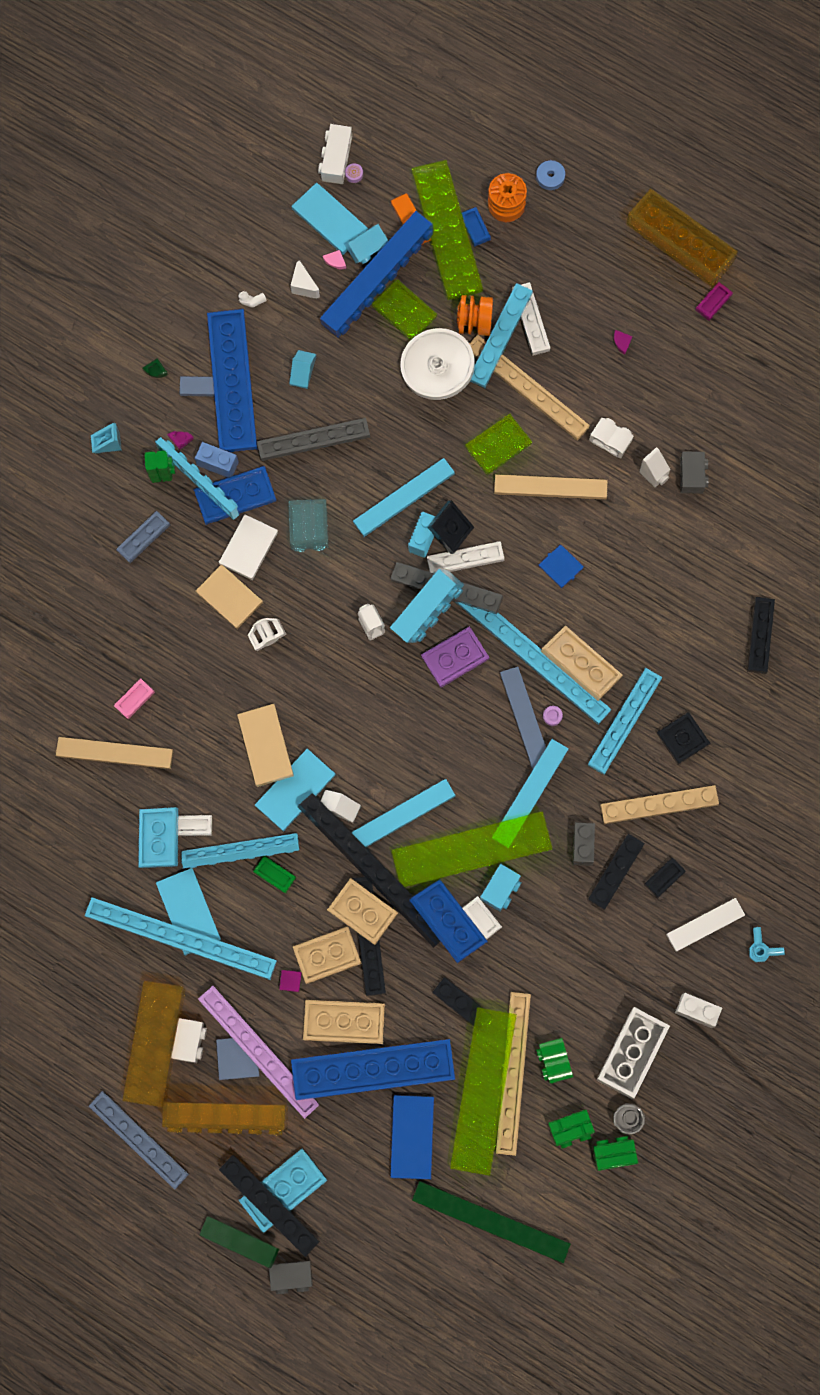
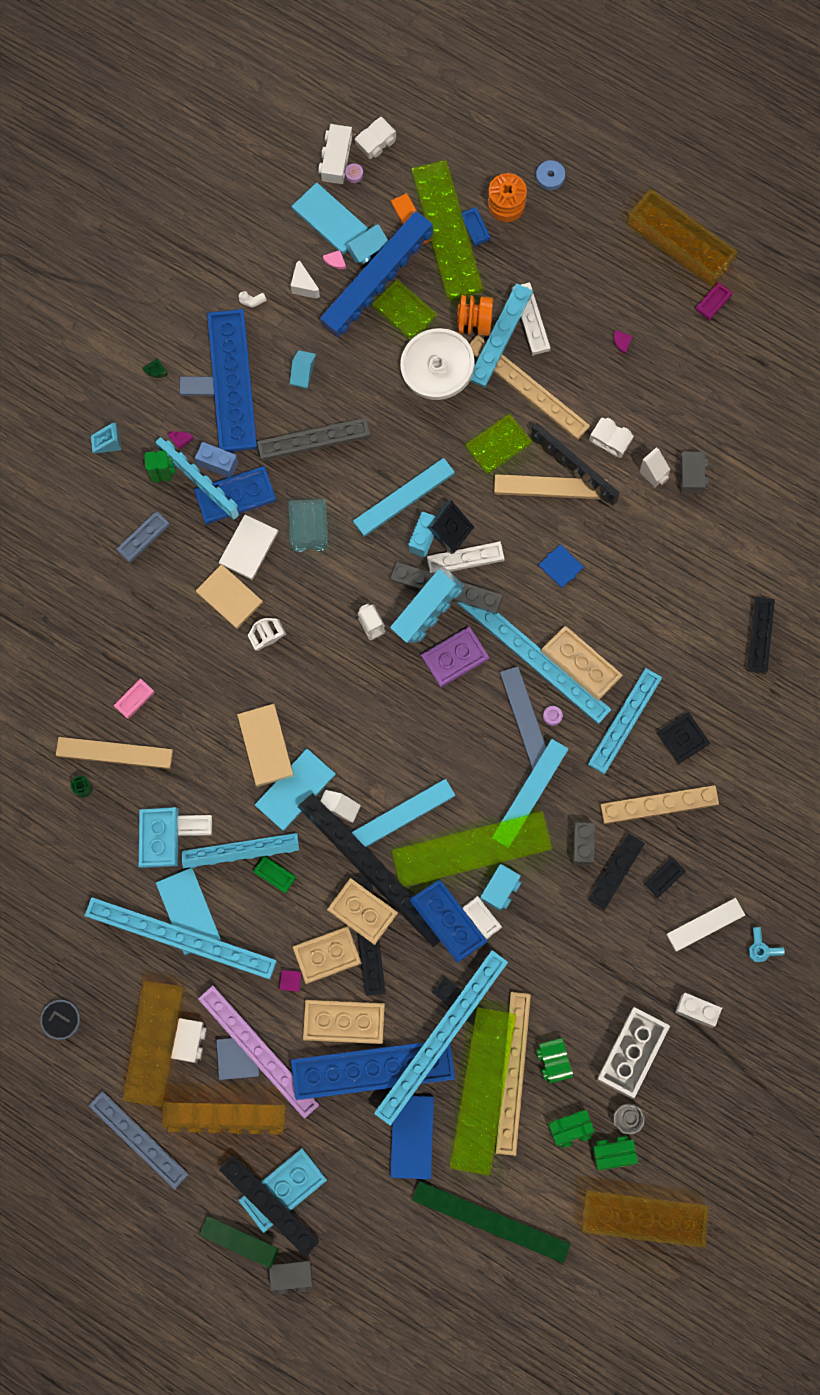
(60, 1020): none -> black tile
(81, 790): none -> dark green wheel
(375, 138): none -> white brick
(440, 1038): none -> medium azure plate
(575, 464): none -> black plate
(645, 1219): none -> clear yellow brick

